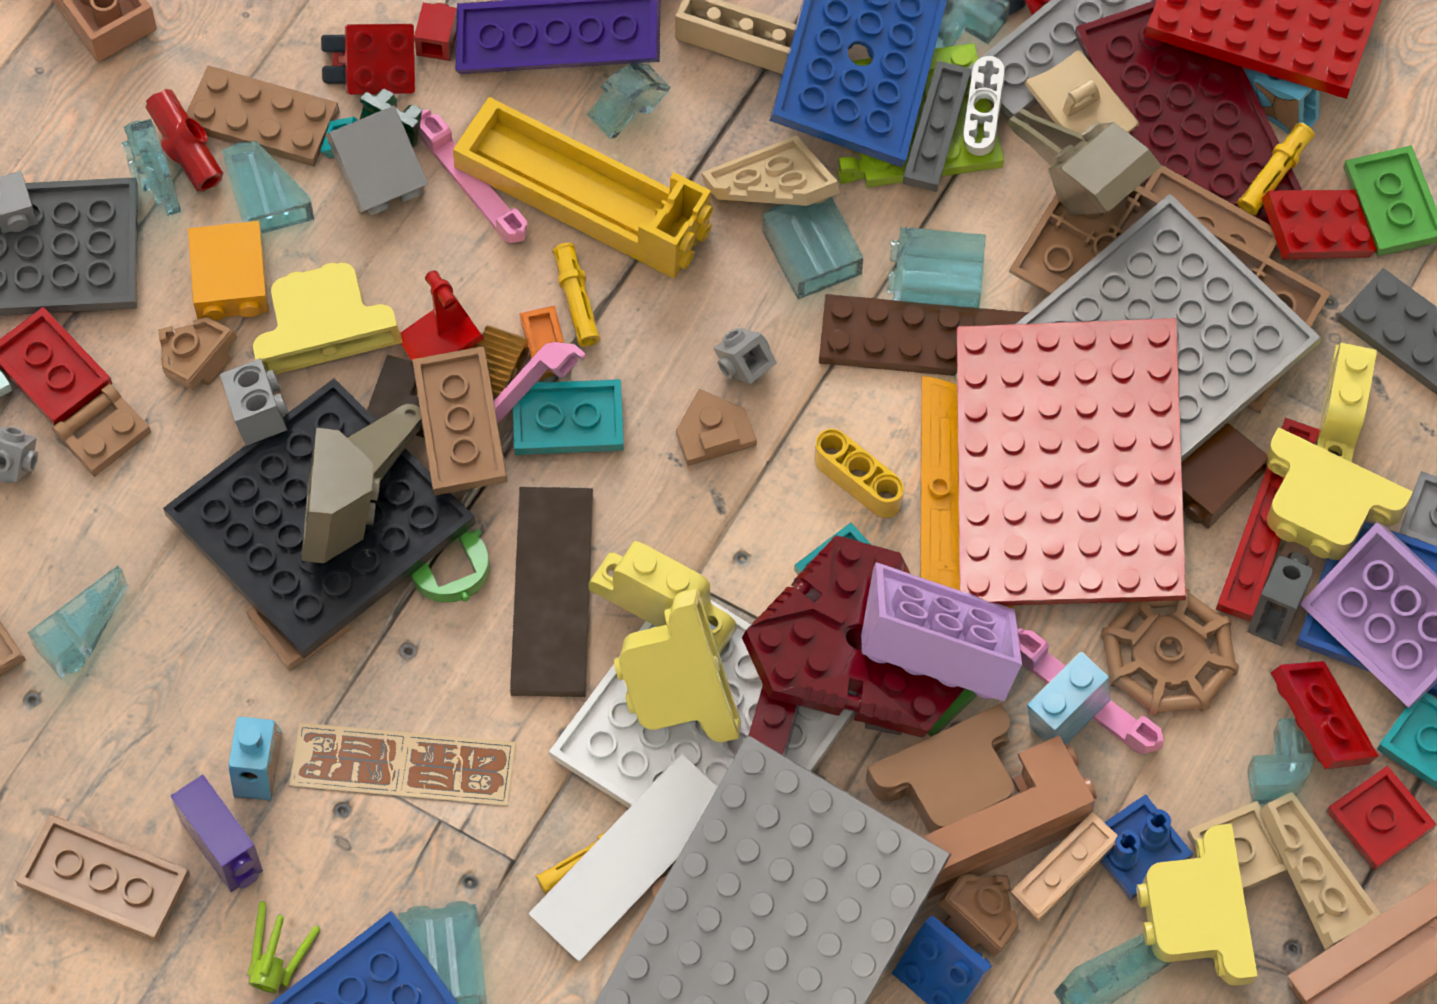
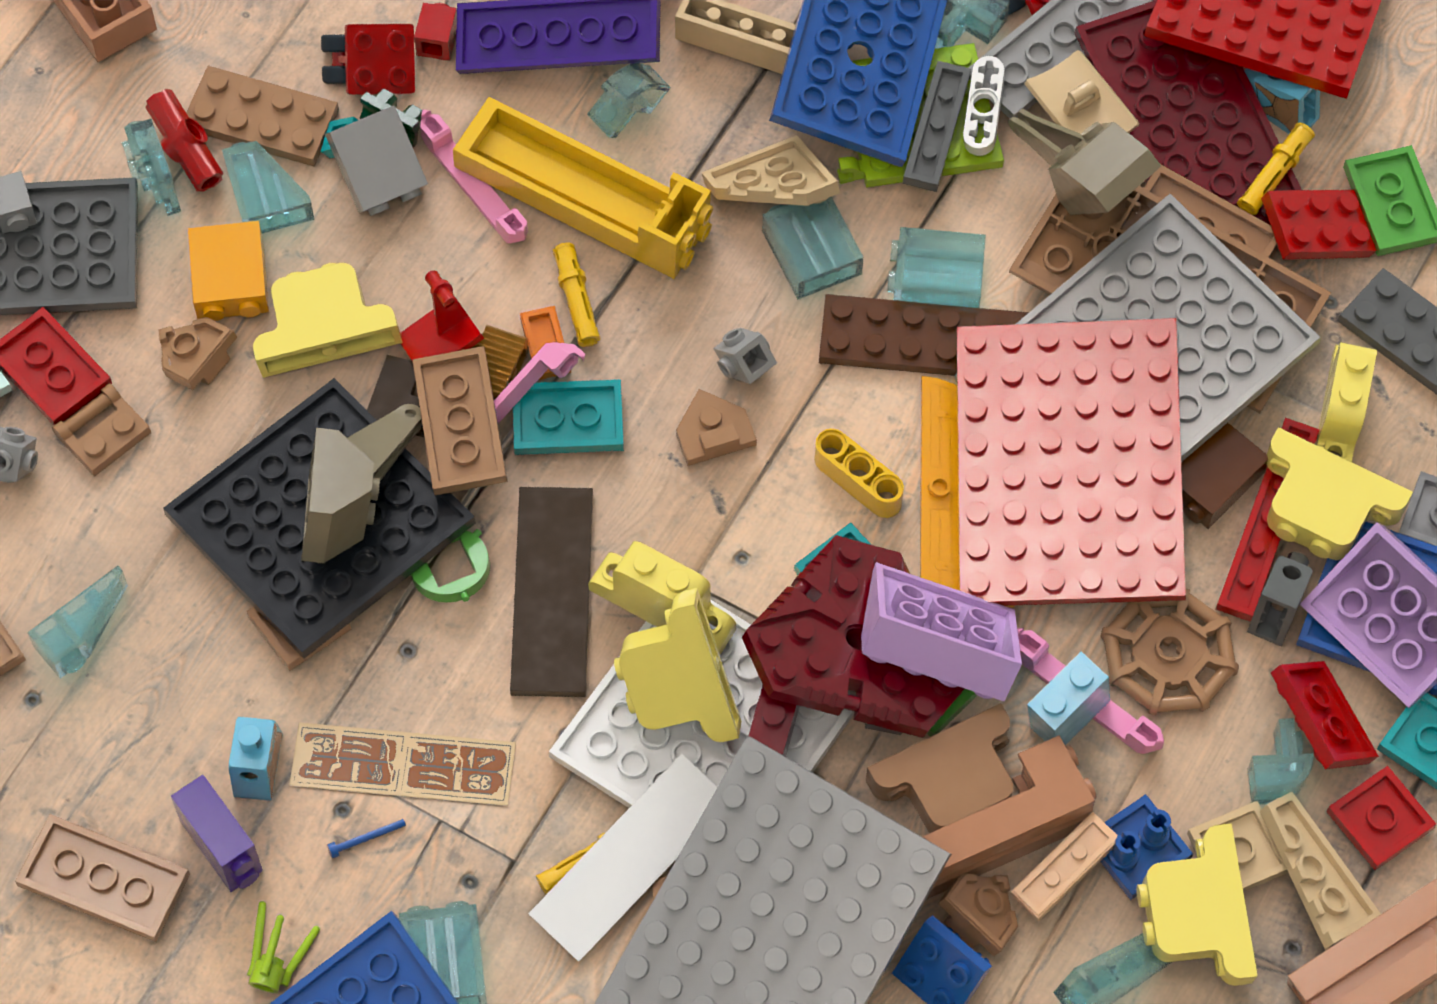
(254, 402): light grey brick -> none
(335, 849): none -> blue piece

